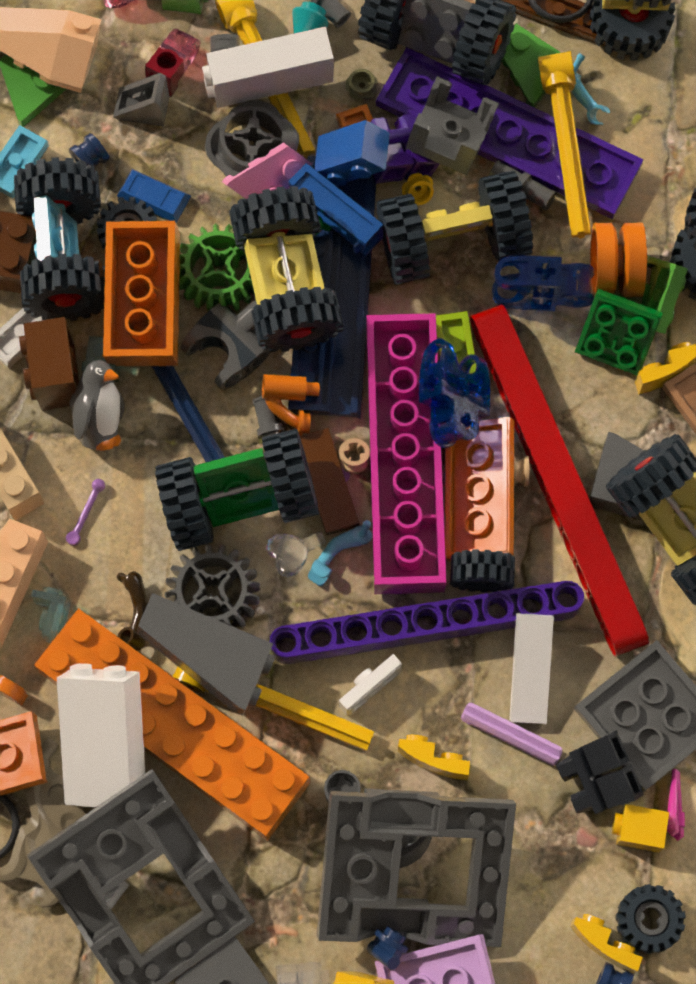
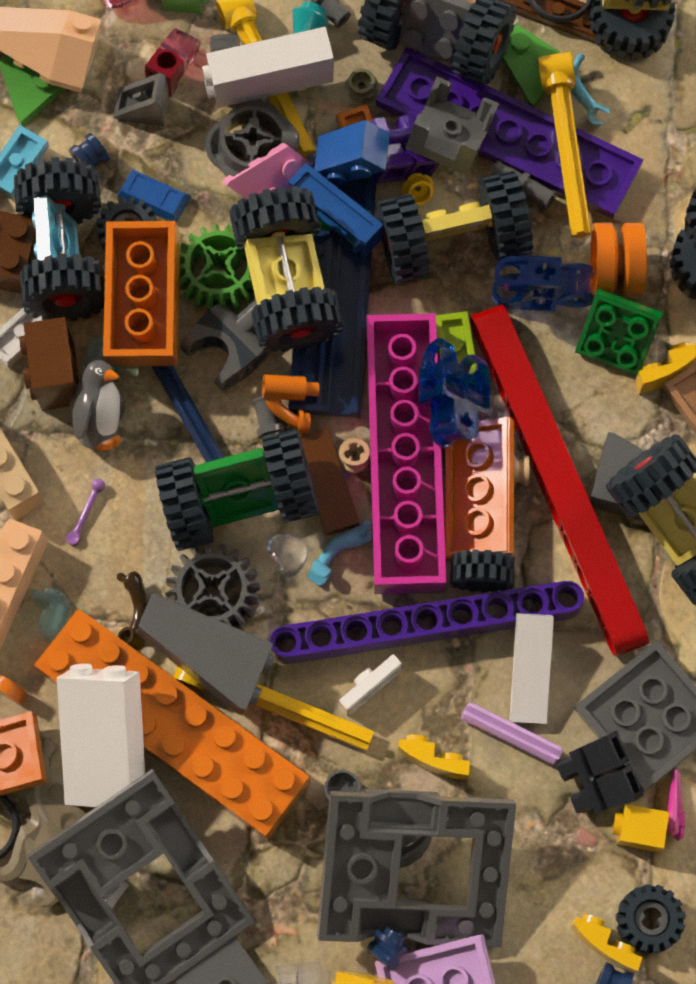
(664, 288): bright green wing -> none

